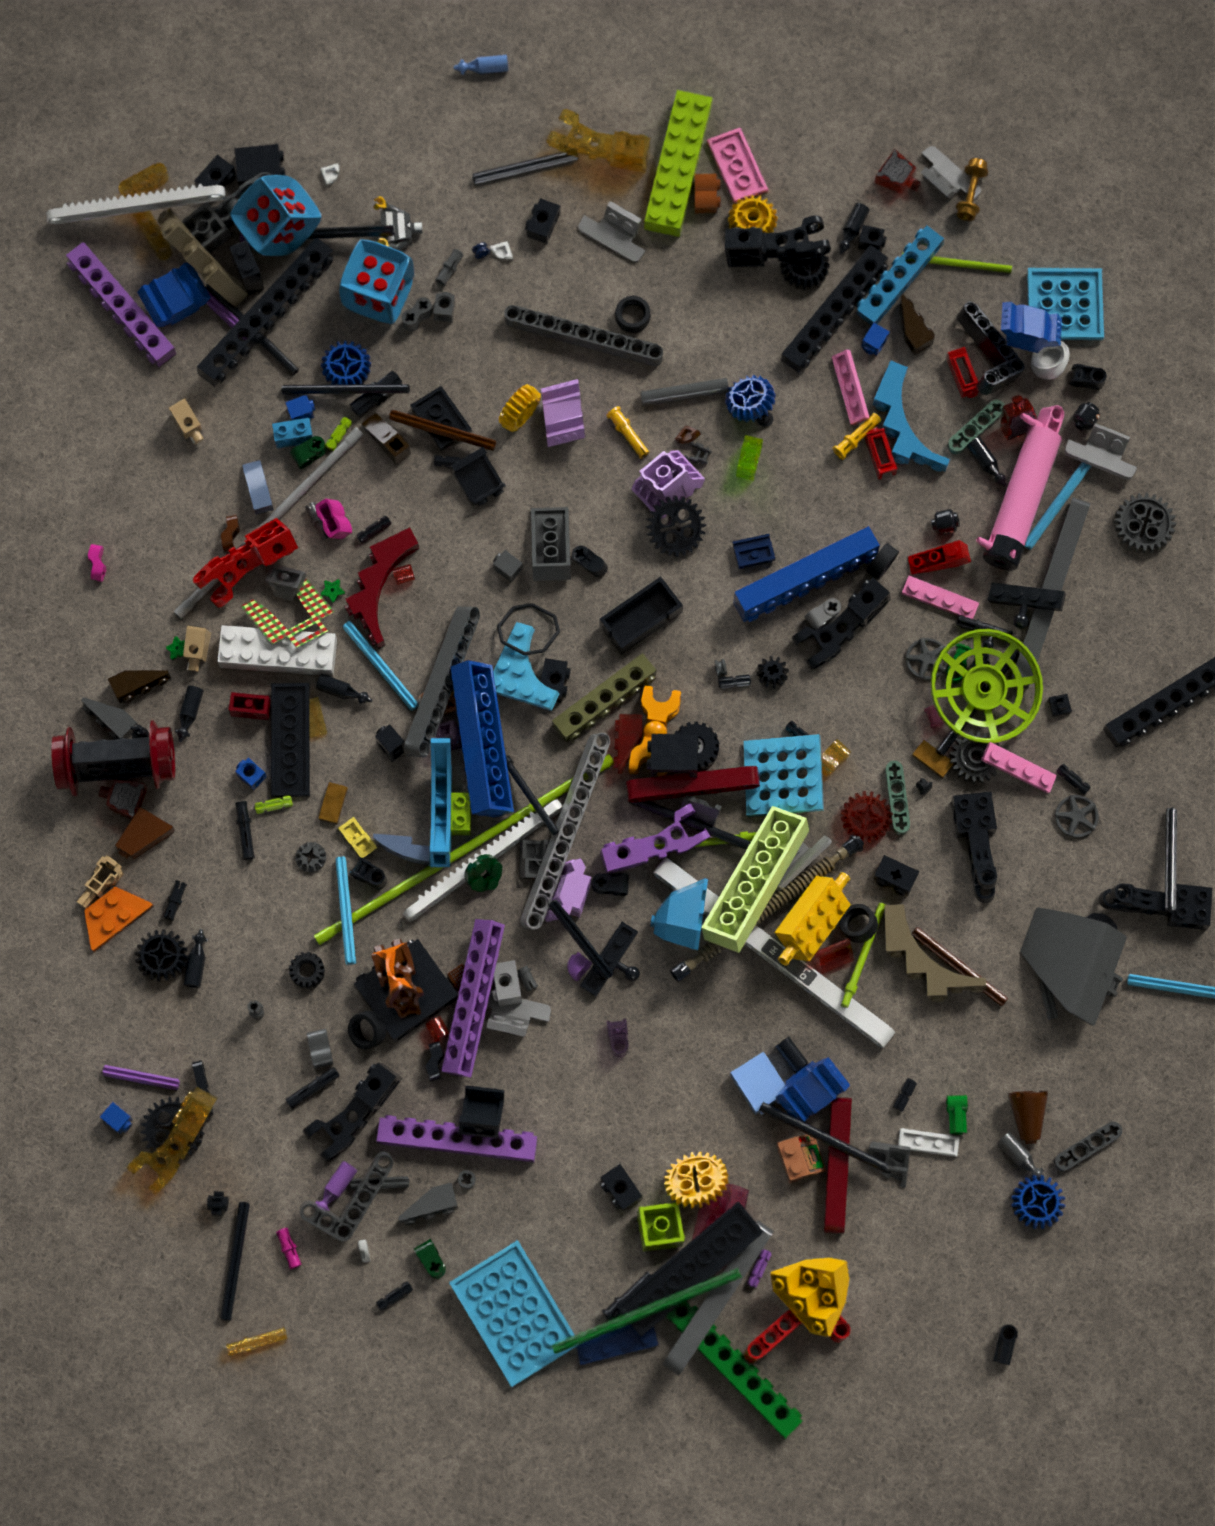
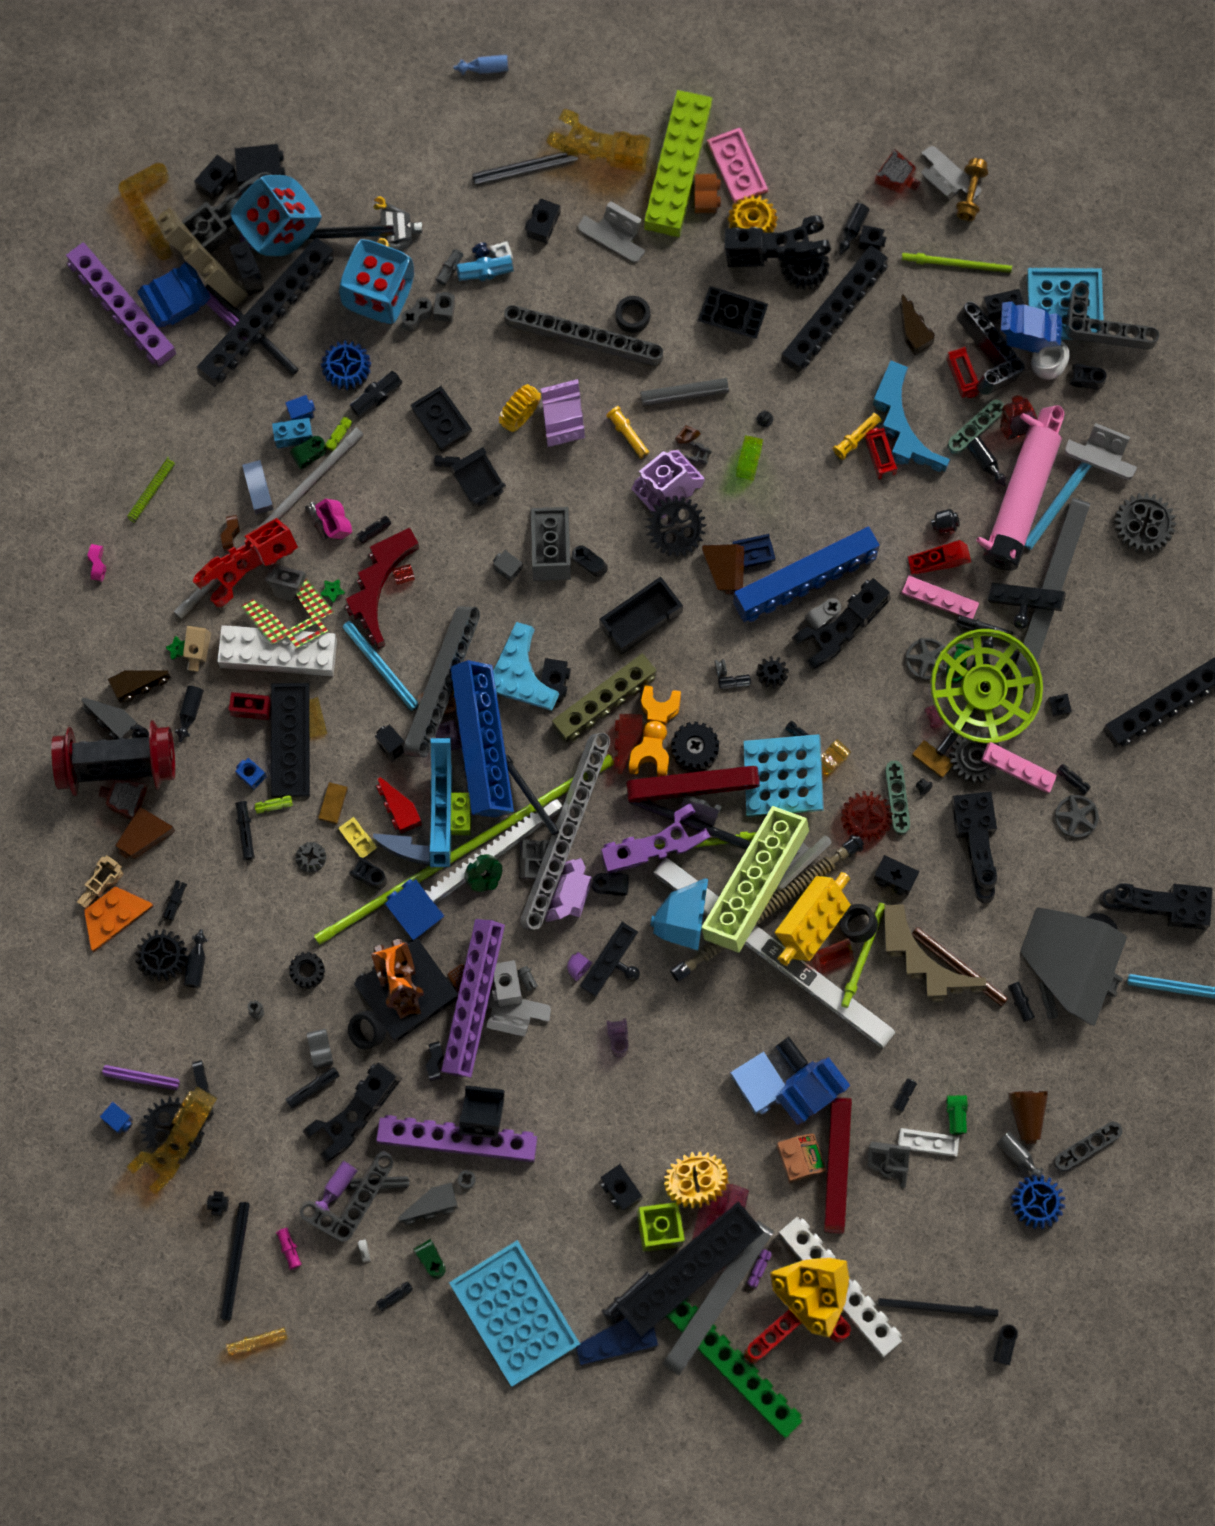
(135, 204): white gear -> none
(146, 489): none -> lime piece
(182, 415): tan torso -> none
(330, 174): white tile -> none
(340, 689): black wheel -> none
(345, 909): medium azure axle -> none
(347, 389): black piece -> none
(387, 438): dark brown slope -> none
(402, 809): none -> red slope
(414, 908): none -> blue panel
(437, 1029): clear red beam -> none
(442, 430): reddish brown axle -> none
(484, 268): none -> dark azure piece
(534, 651): black piece -> none
(580, 939): black axle -> none
(646, 1311): green axle -> none
(673, 754): black panel -> none
(726, 566): none -> reddish brown slope
(733, 312): none -> black slope
(754, 402): blue gear -> none
(823, 1137): black piece -> none
(850, 387): bright pink plate -> none
(875, 339): blue brick -> none
(881, 1345): none -> white brick
(882, 561): black tyre -> none
(923, 237): dark azure brick -> none
(977, 1311): none -> black bar
(993, 303): none -> black brick
(1021, 1001): none -> black pin
(1086, 416): black head -> none
(1103, 327): none -> dark grey beam
(1170, 860): black axle -> none

